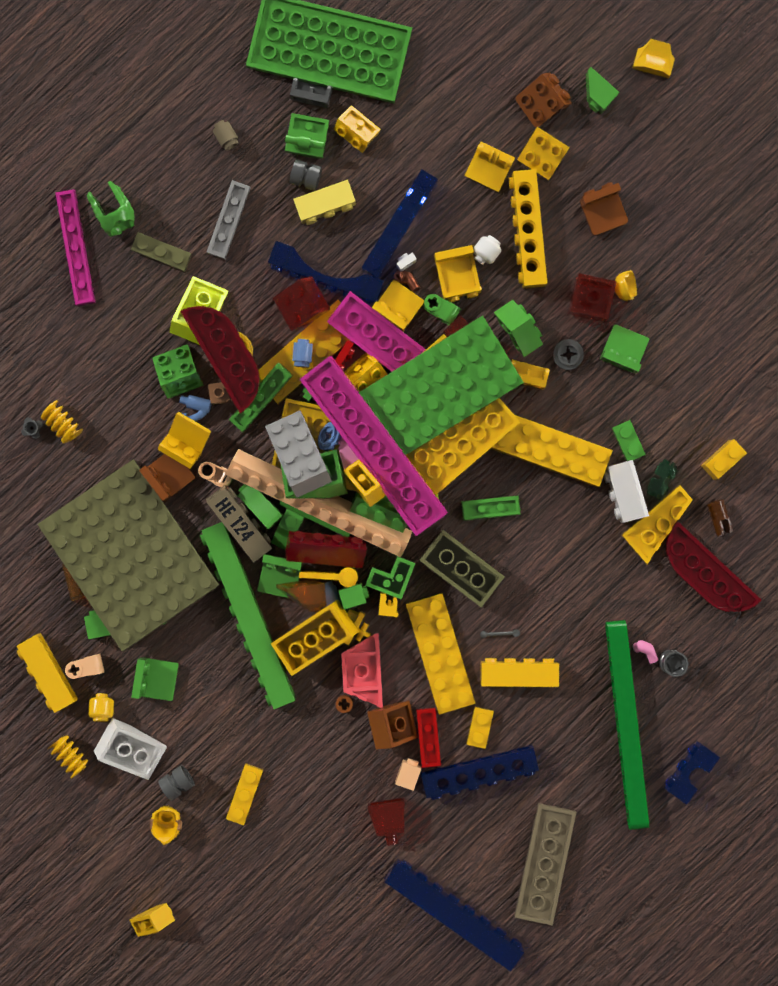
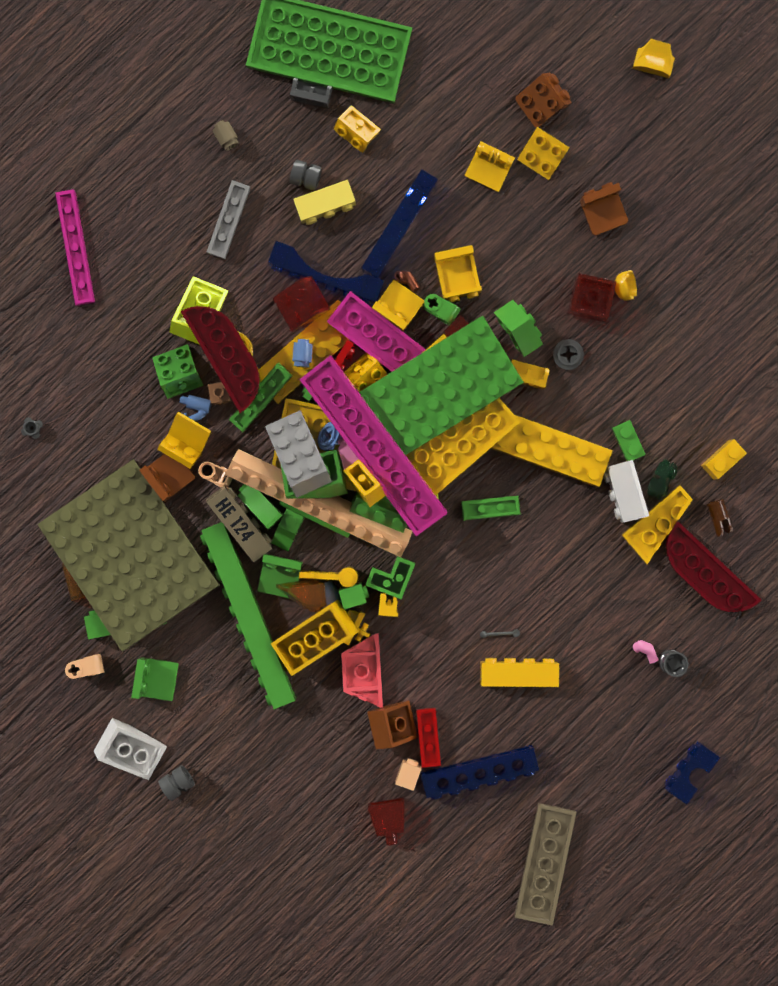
(46, 672): yellow brick -> none
(60, 423): yellow piece -> none
(68, 755): yellow piece -> none
(101, 708): yellow head -> none
(118, 220): bright green piece -> none
(152, 920): yellow slope -> none
(161, 252): olive plate -> none
(165, 824): yellow hair -> none
(244, 794): yellow plate -> none
(306, 136): bright green plate -> none
(325, 549): dark red brick -> none
(348, 700): dark orange bush -> none
(405, 261): white plate -> none
(440, 653): yellow plate -> none
(454, 915): clear blue brick -> none
(461, 568): olive brick -> none
(480, 727): yellow plate -> none
(487, 250): white head -> none
(528, 180): yellow brick -> none
(599, 91): bright green slope -> none
(624, 349): bright green bracket -> none
(627, 724): green beam -> none

